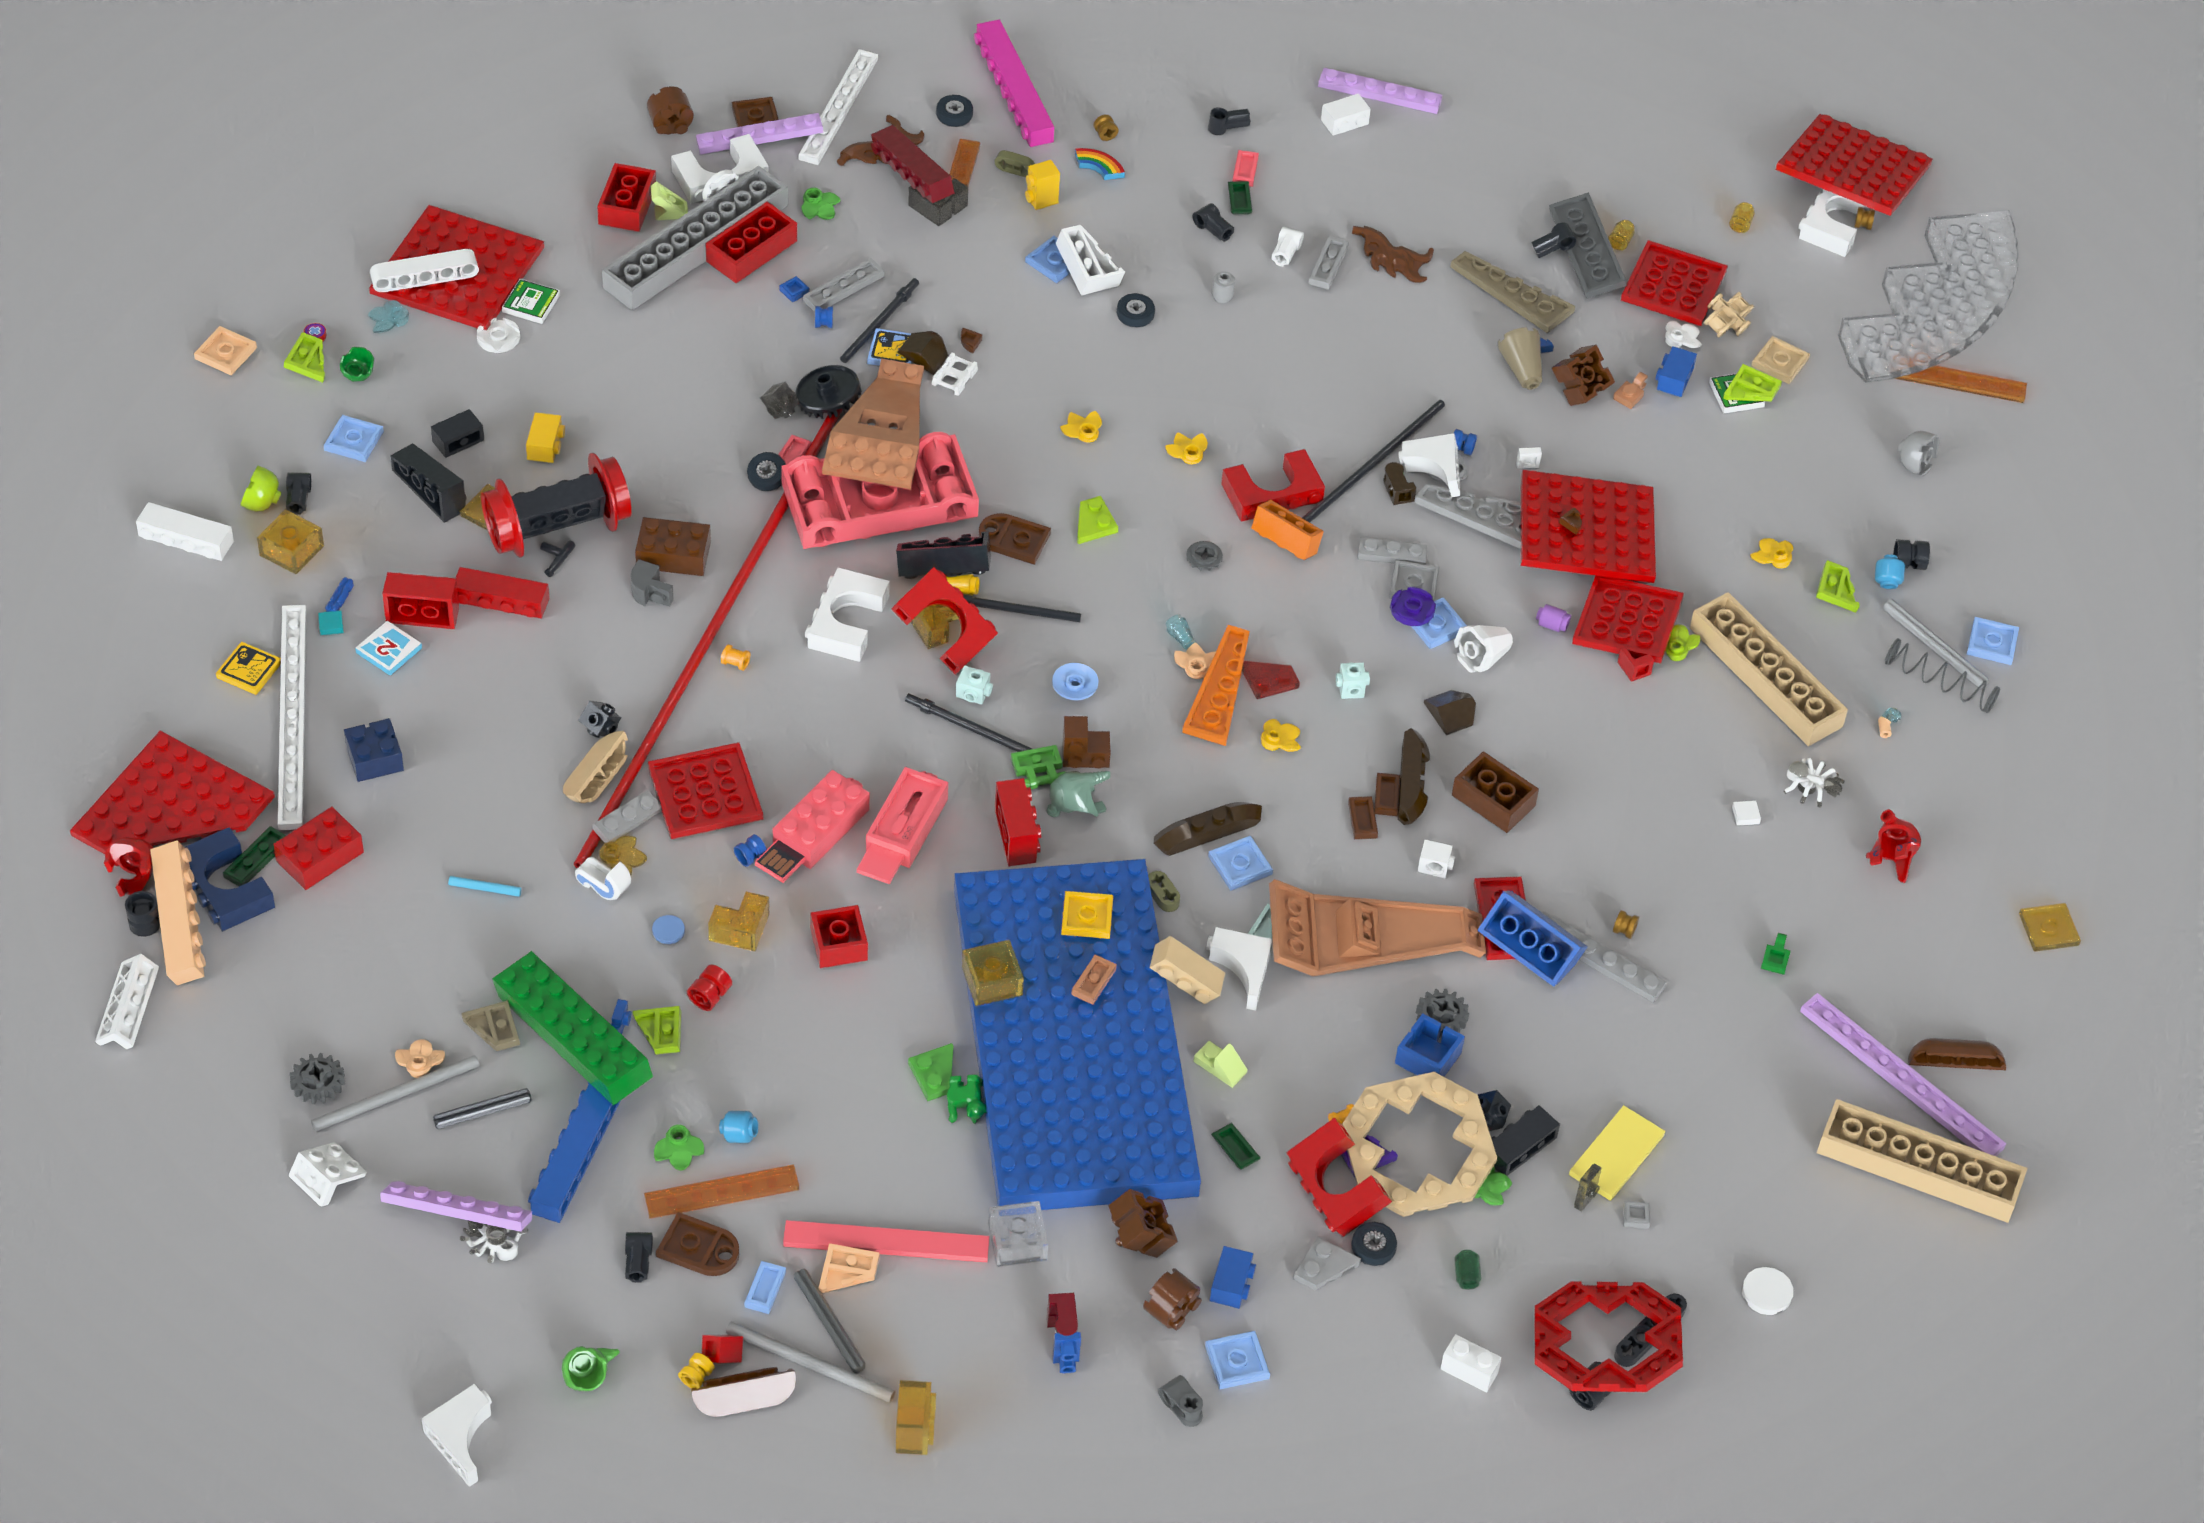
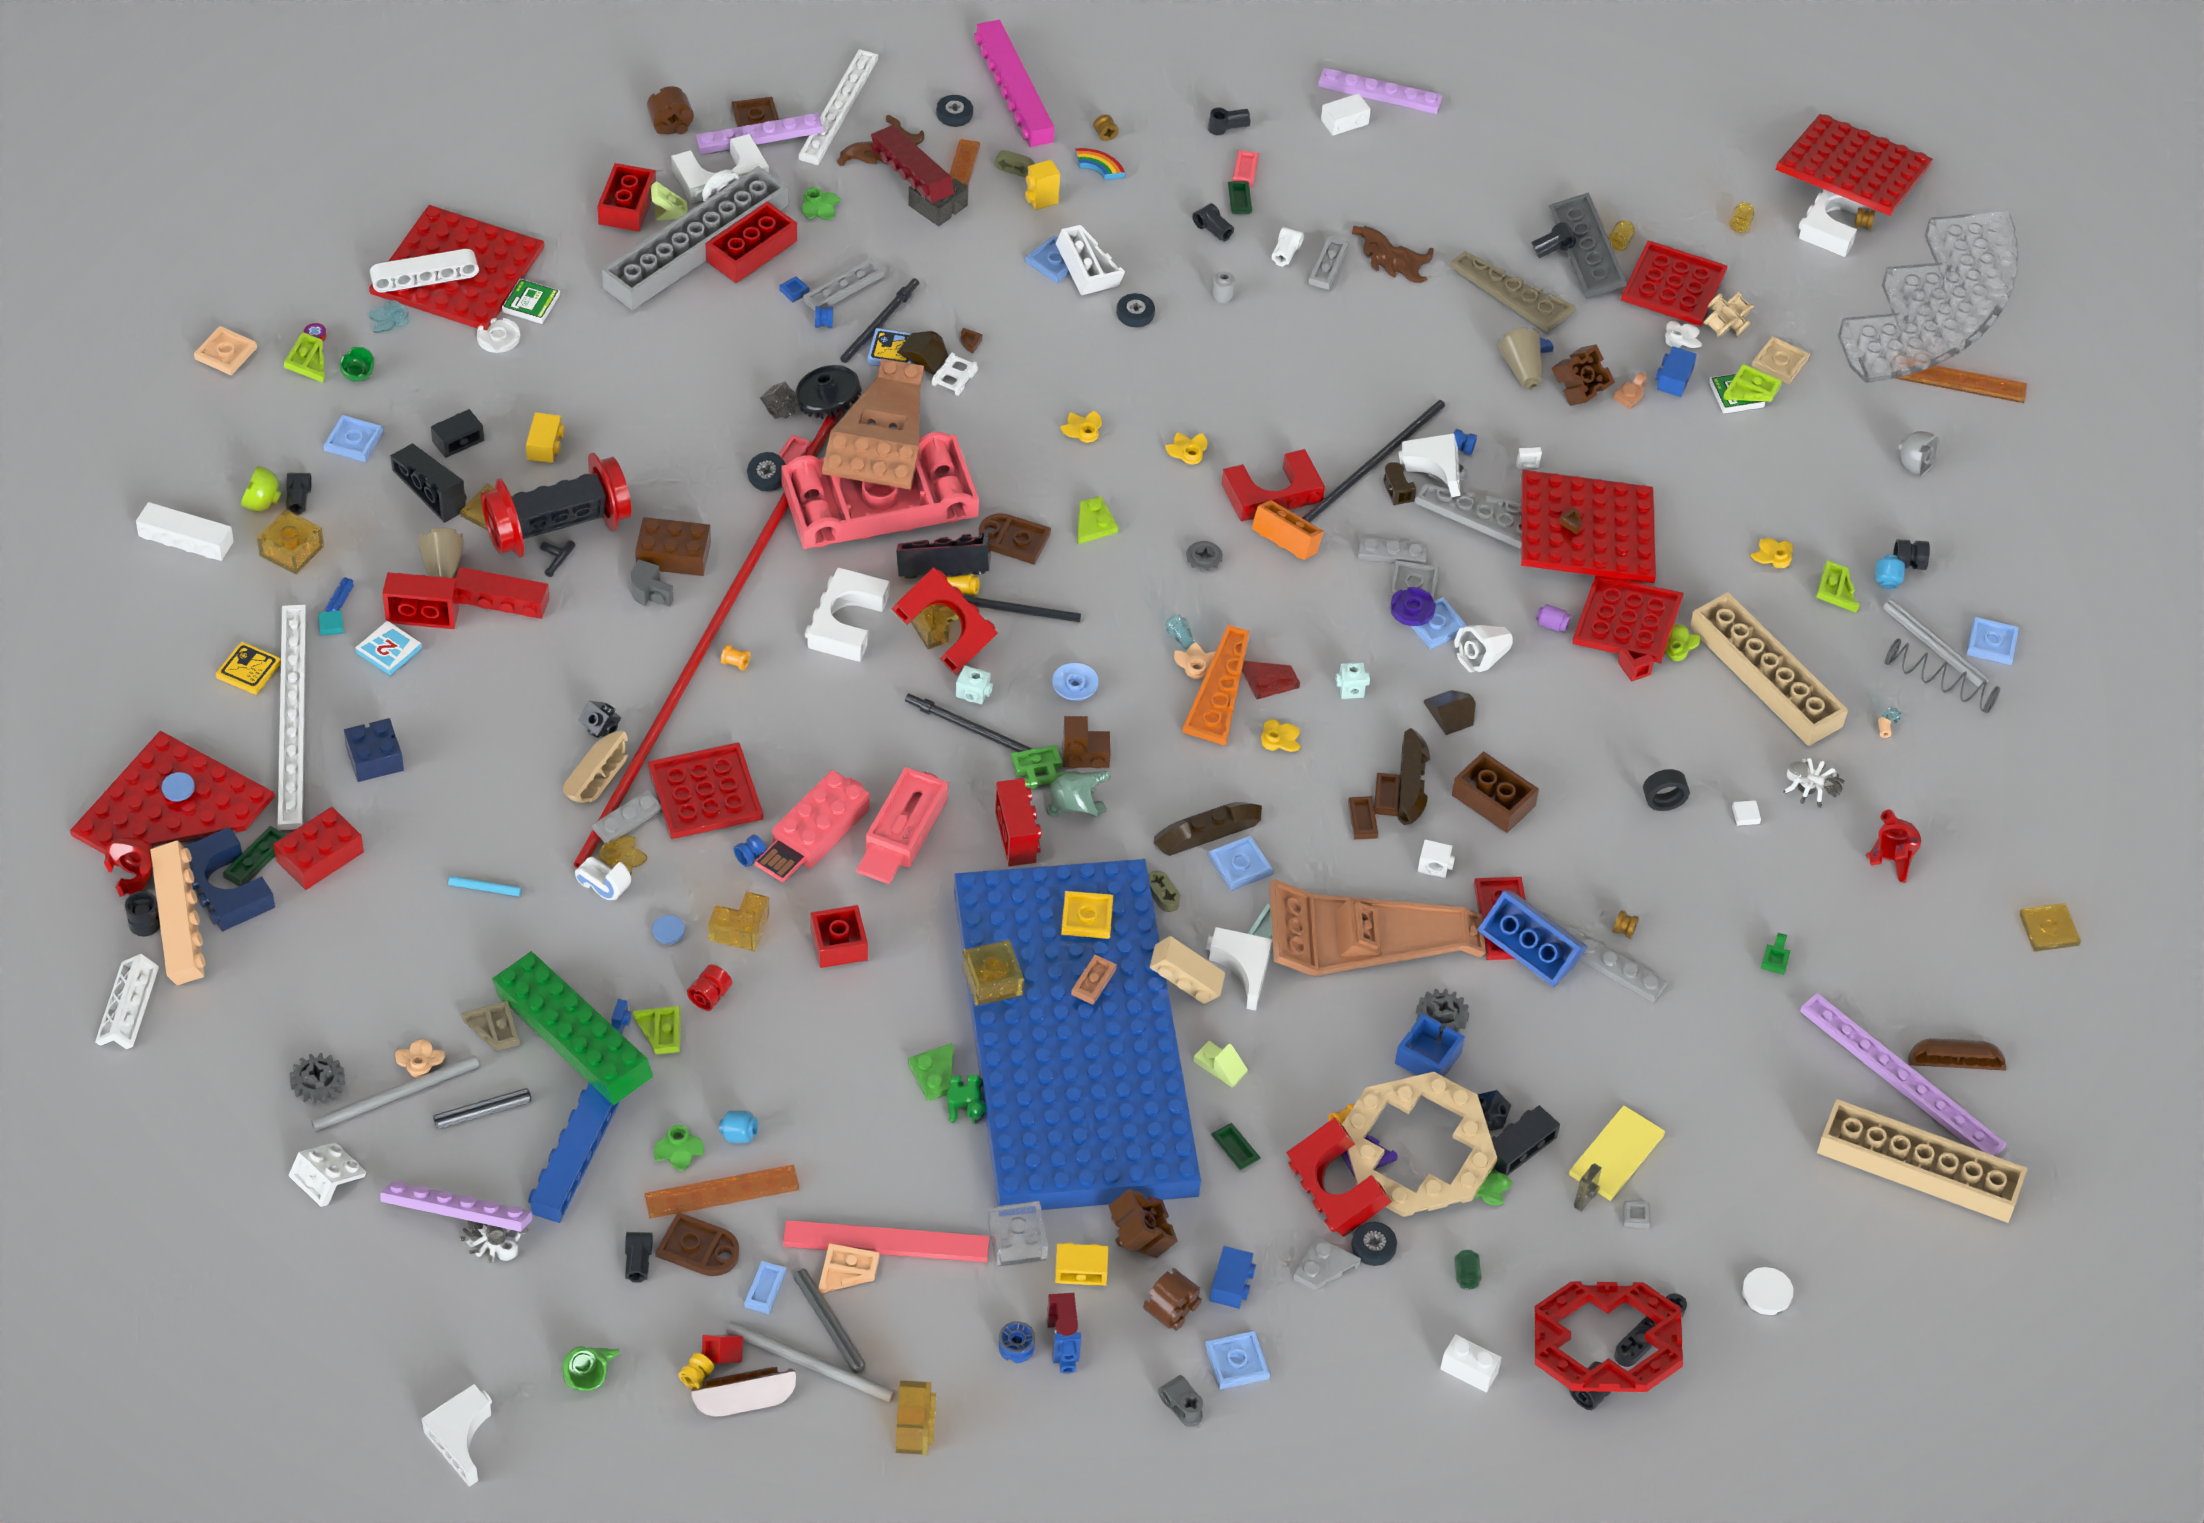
(178, 786): none -> medium blue piece
(441, 551): none -> dark tan cone
(1019, 1333): none -> blue wheel
(1081, 1264): none -> yellow brick
(1668, 800): none -> black tyre

